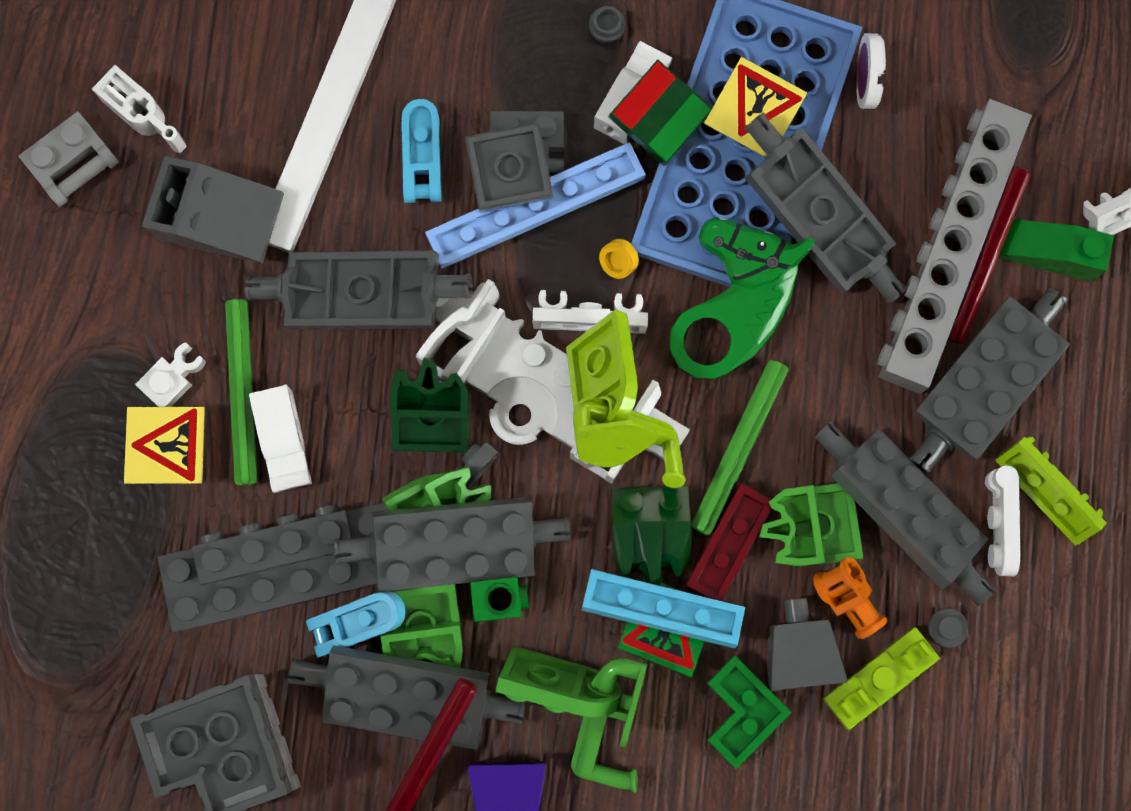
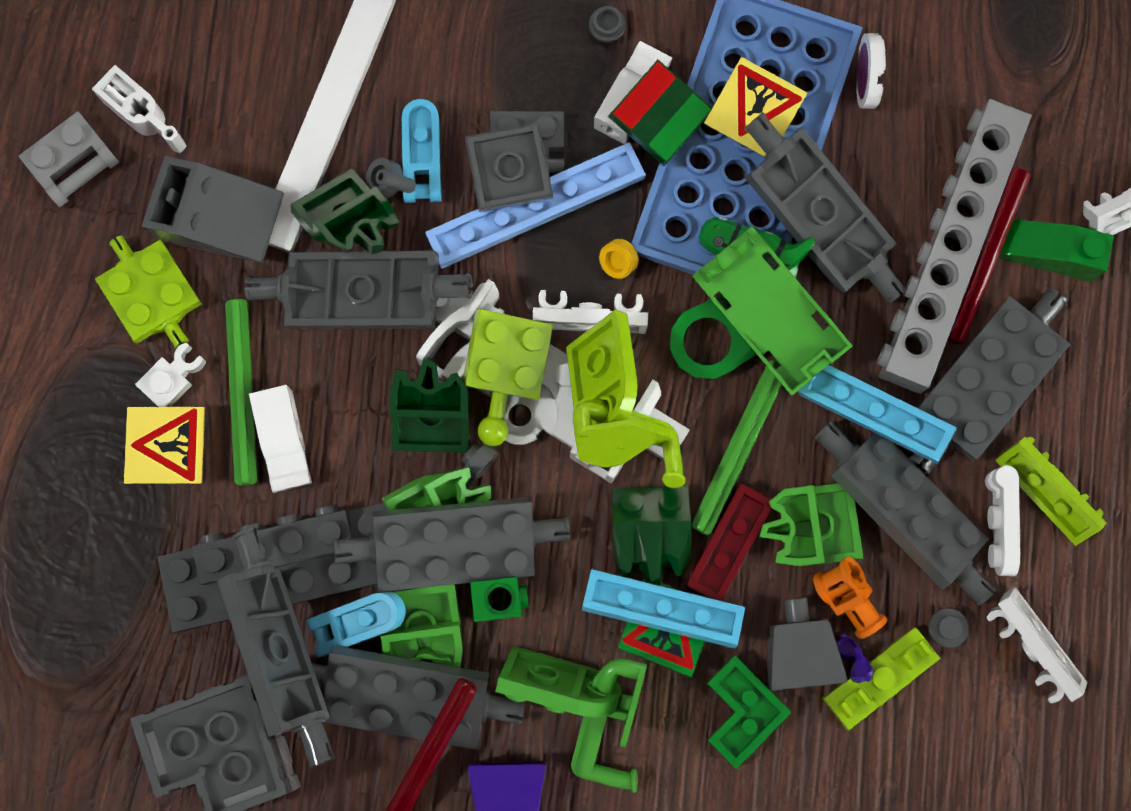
(148, 291): none -> lime plate
(274, 649): none -> dark grey plate
(346, 213): none -> dark green plate
(388, 177): none -> dark grey plate
(508, 359): none -> lime plate
(772, 310): none -> bright green piece
(849, 650): none -> dark purple piece
(879, 413): none -> medium azure plate
(1039, 646): none -> white plate

